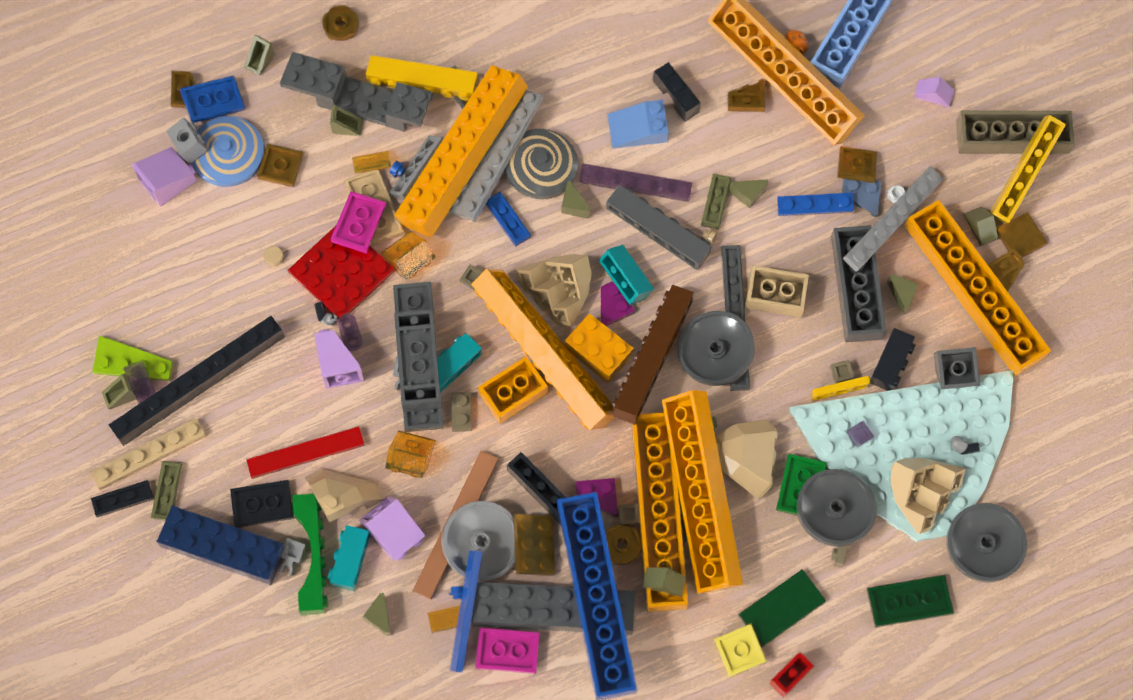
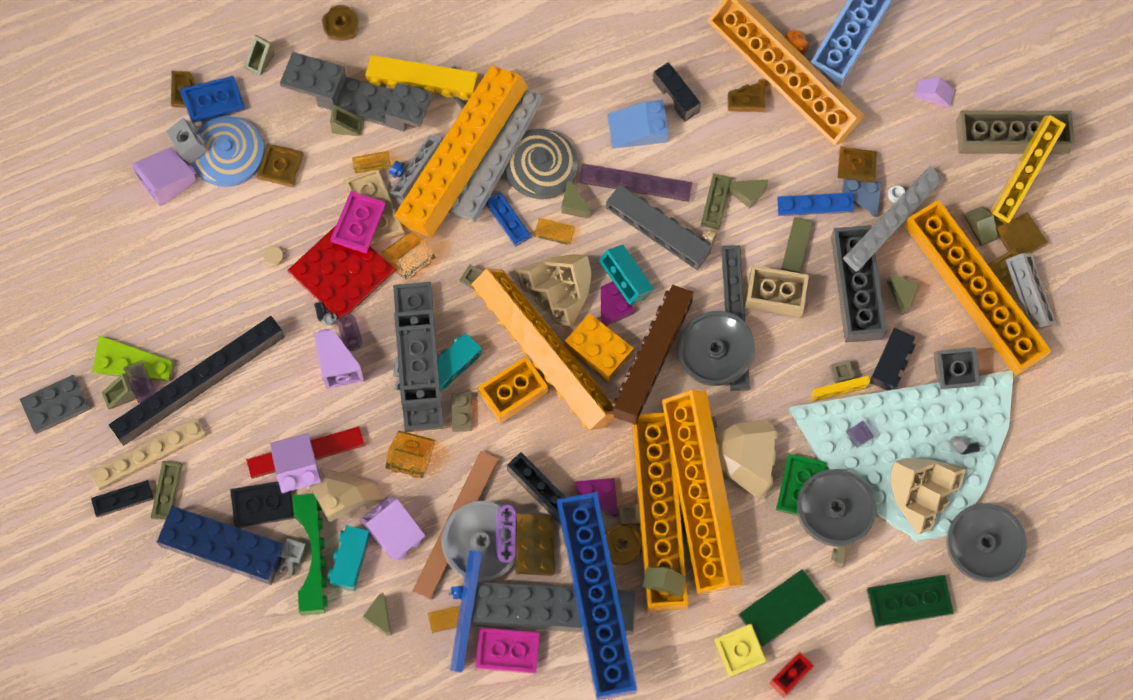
(54, 404): none -> dark grey plate
(295, 462): none -> lavender slope
(509, 548): none -> medium lavender beam
(554, 231): none -> clear yellow tile
(796, 245): none -> olive tile
(1030, 290): none -> light grey fence

